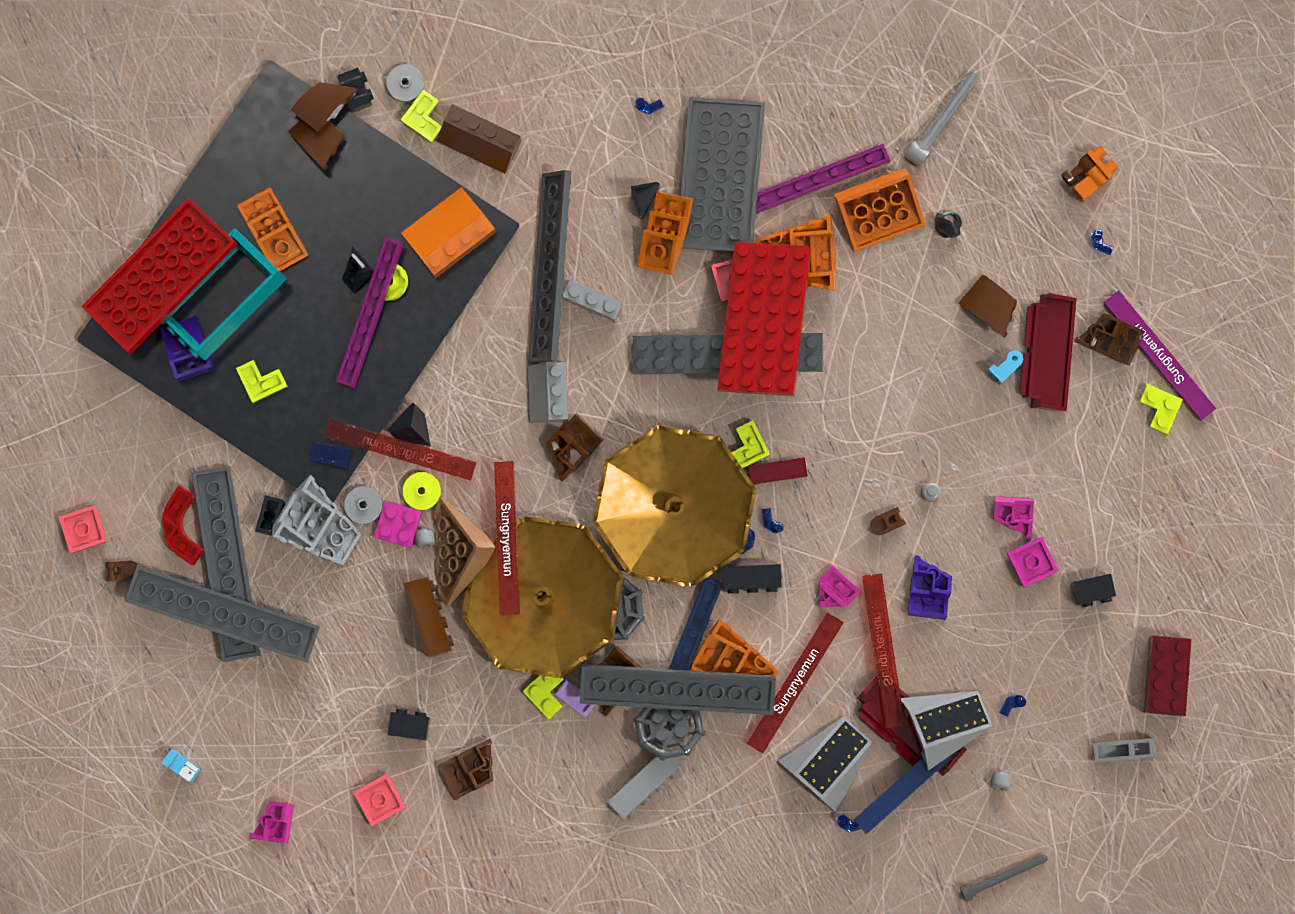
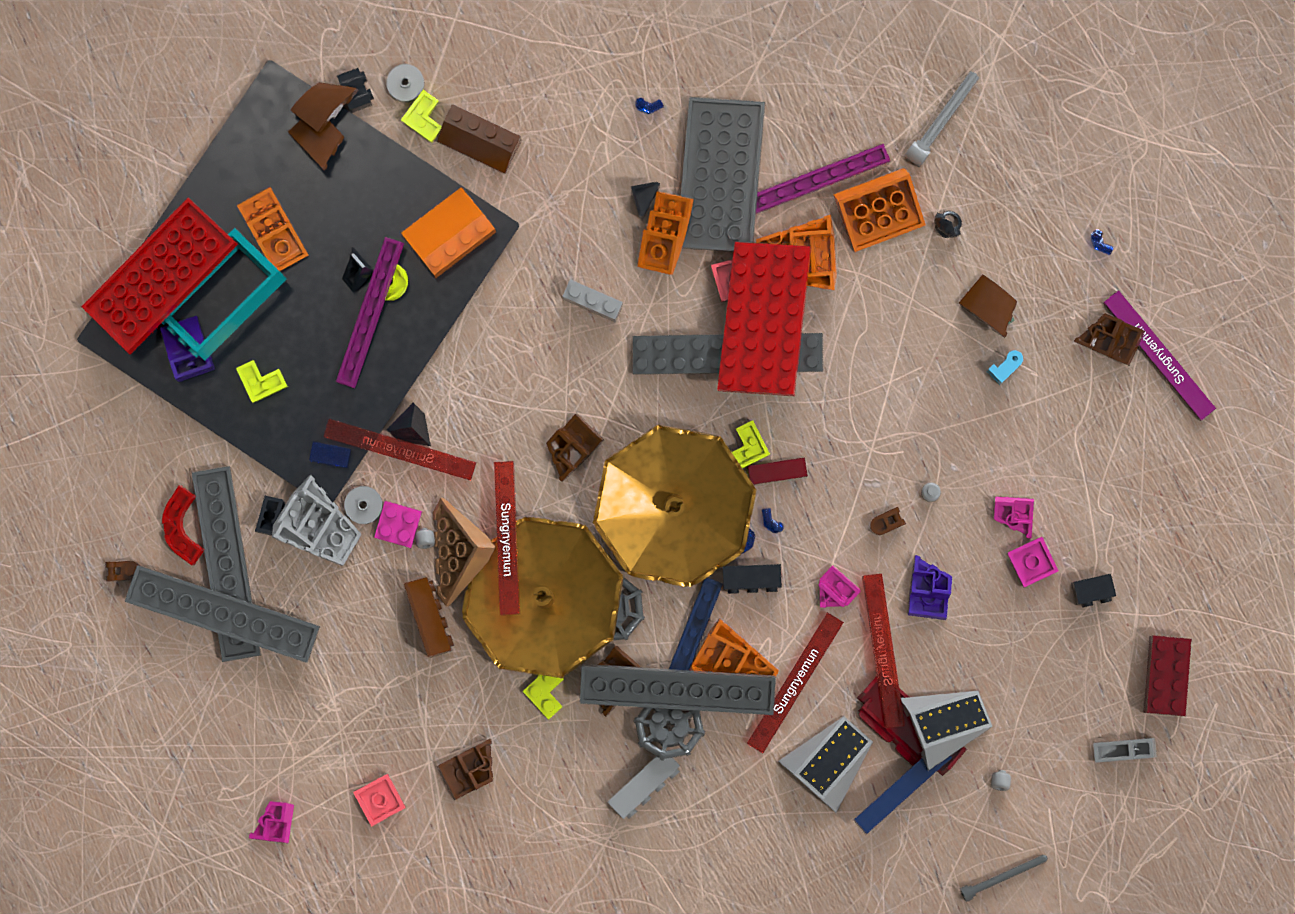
(83, 529): coral plate -> none
(181, 765): medium azure leg -> none
(408, 725): black brick -> none
(426, 500): neon yellow plate -> none
(548, 392): light grey slope -> none
(549, 266): dark grey plate -> none
(571, 695): lavender tile -> none
(847, 824): clear blue arm -> none
(1012, 702): clear blue arm -> none
(1049, 352): dark red slope -> none
(1095, 171): orange hips -> none
(1165, 406): neon yellow plate -> none

